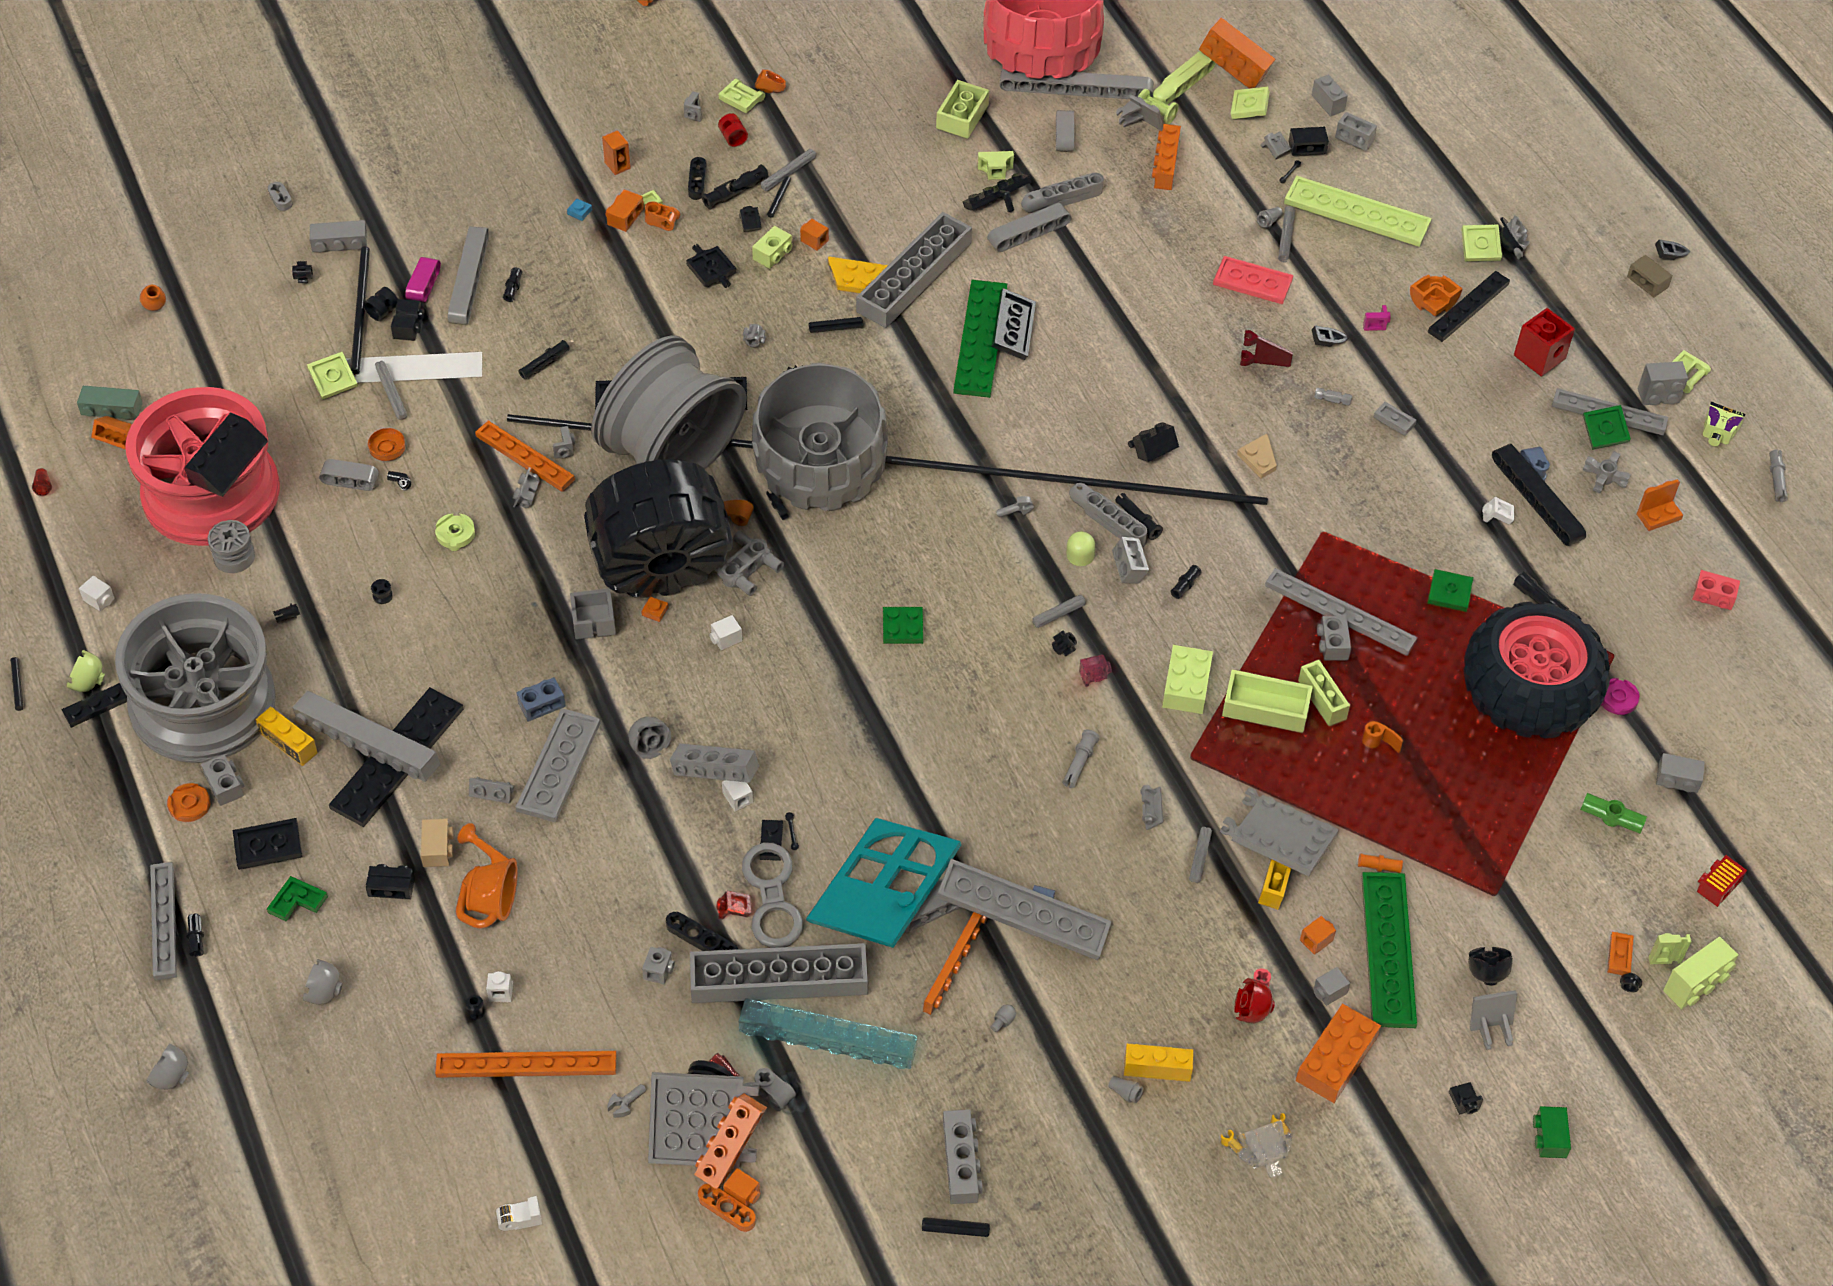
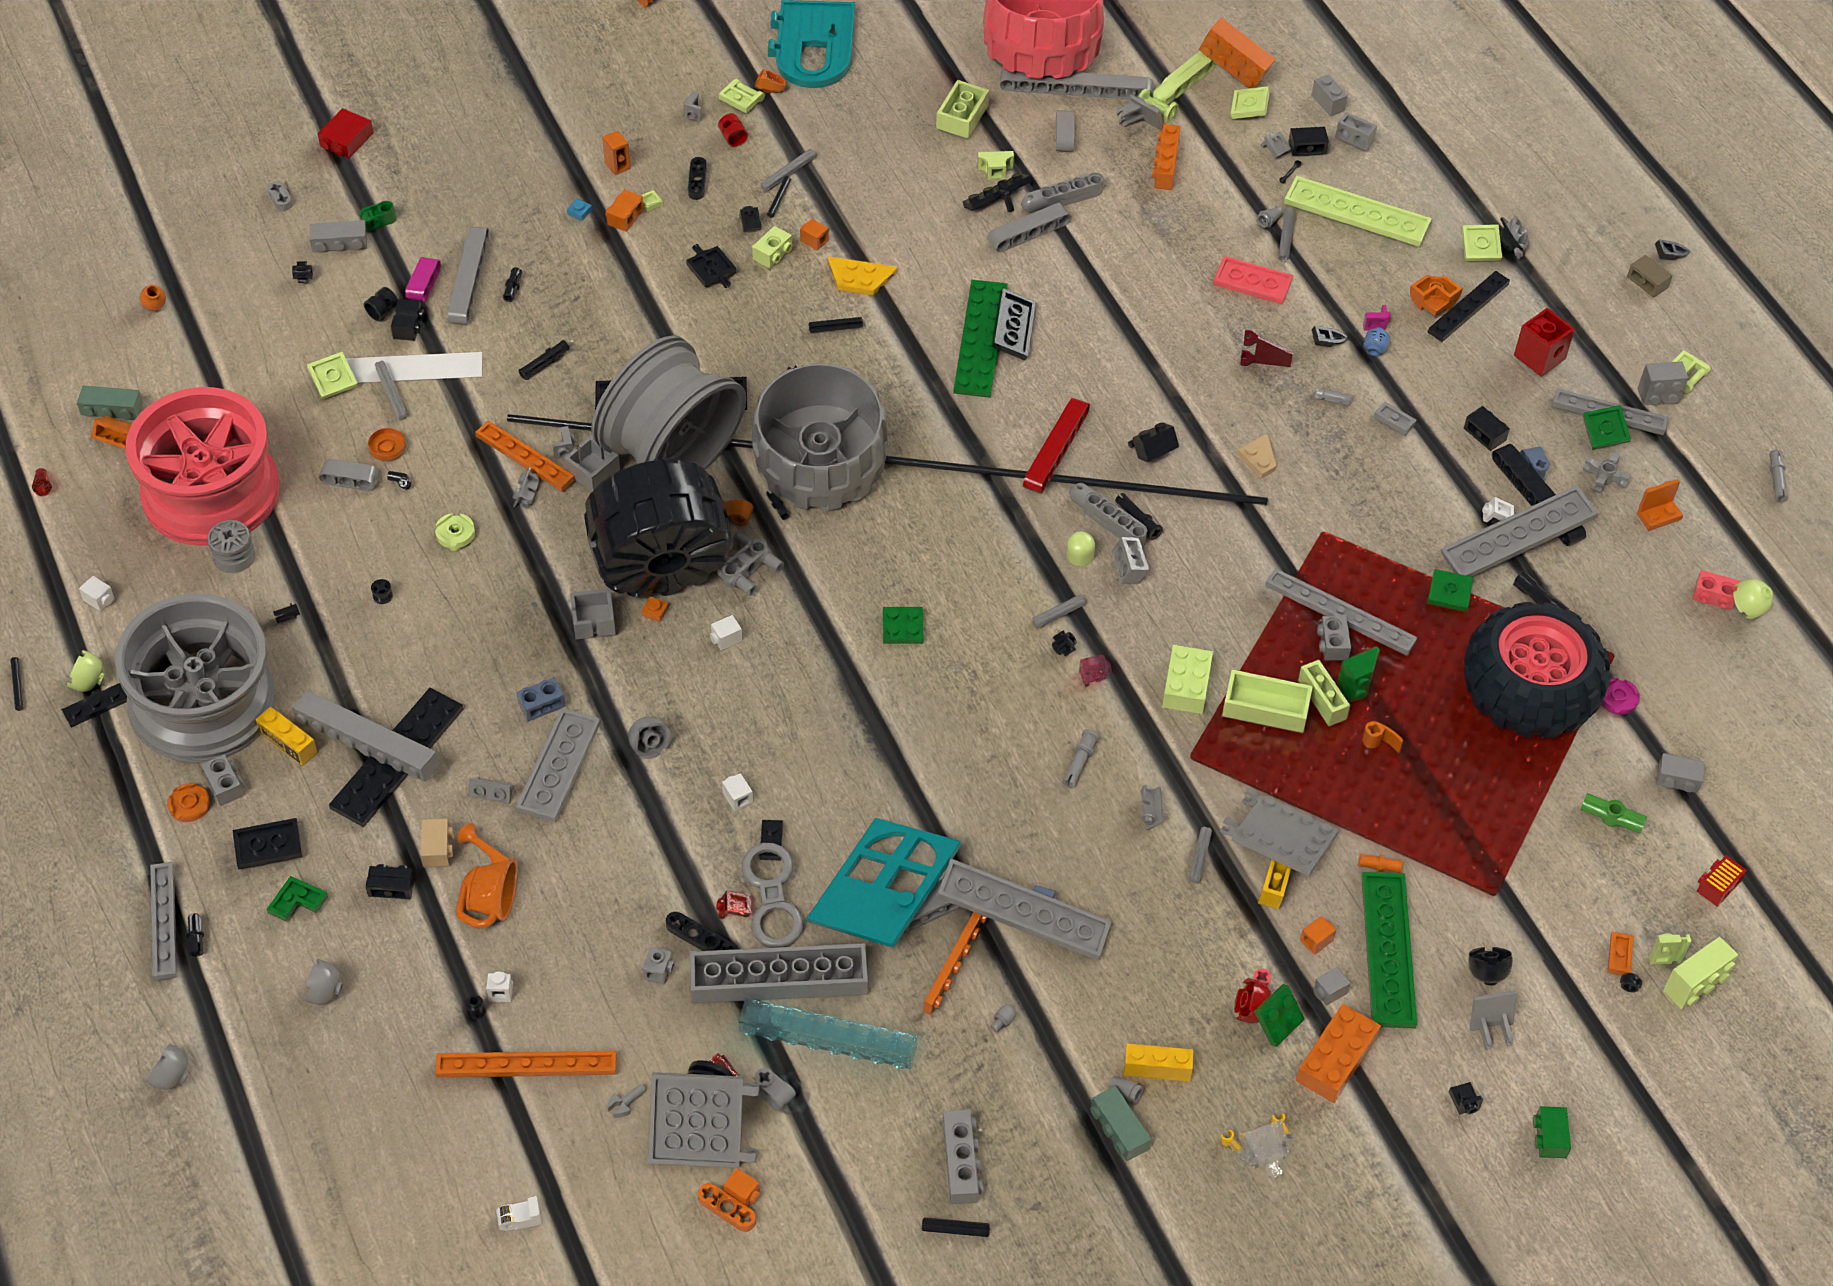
(225, 455): black slope -> none
(345, 133): none -> red brick
(360, 310): black piece -> none
(380, 215): none -> green piece
(592, 468): none -> light grey piece
(660, 216): orange piece -> none
(714, 762): light grey brick -> none
(730, 1140): orange brick -> none
(745, 181): black piece -> none
(754, 335): light grey gear -> none
(789, 817): black hinge -> none
(810, 26): none -> teal door
(914, 270): light grey brick -> none
(1023, 504): light grey bar -> none
(1056, 445): none -> red beam
(1120, 1123): none -> sand green brick
(1185, 581): black pin -> none
(1279, 1015): none -> green plate
(1357, 674): none -> green slope
(1376, 341): none -> medium blue head
(1486, 428): none -> black brick
(1519, 532): none -> light grey plate
(1721, 424): torso -> none
(1753, 598): none -> yellowish green cylinder

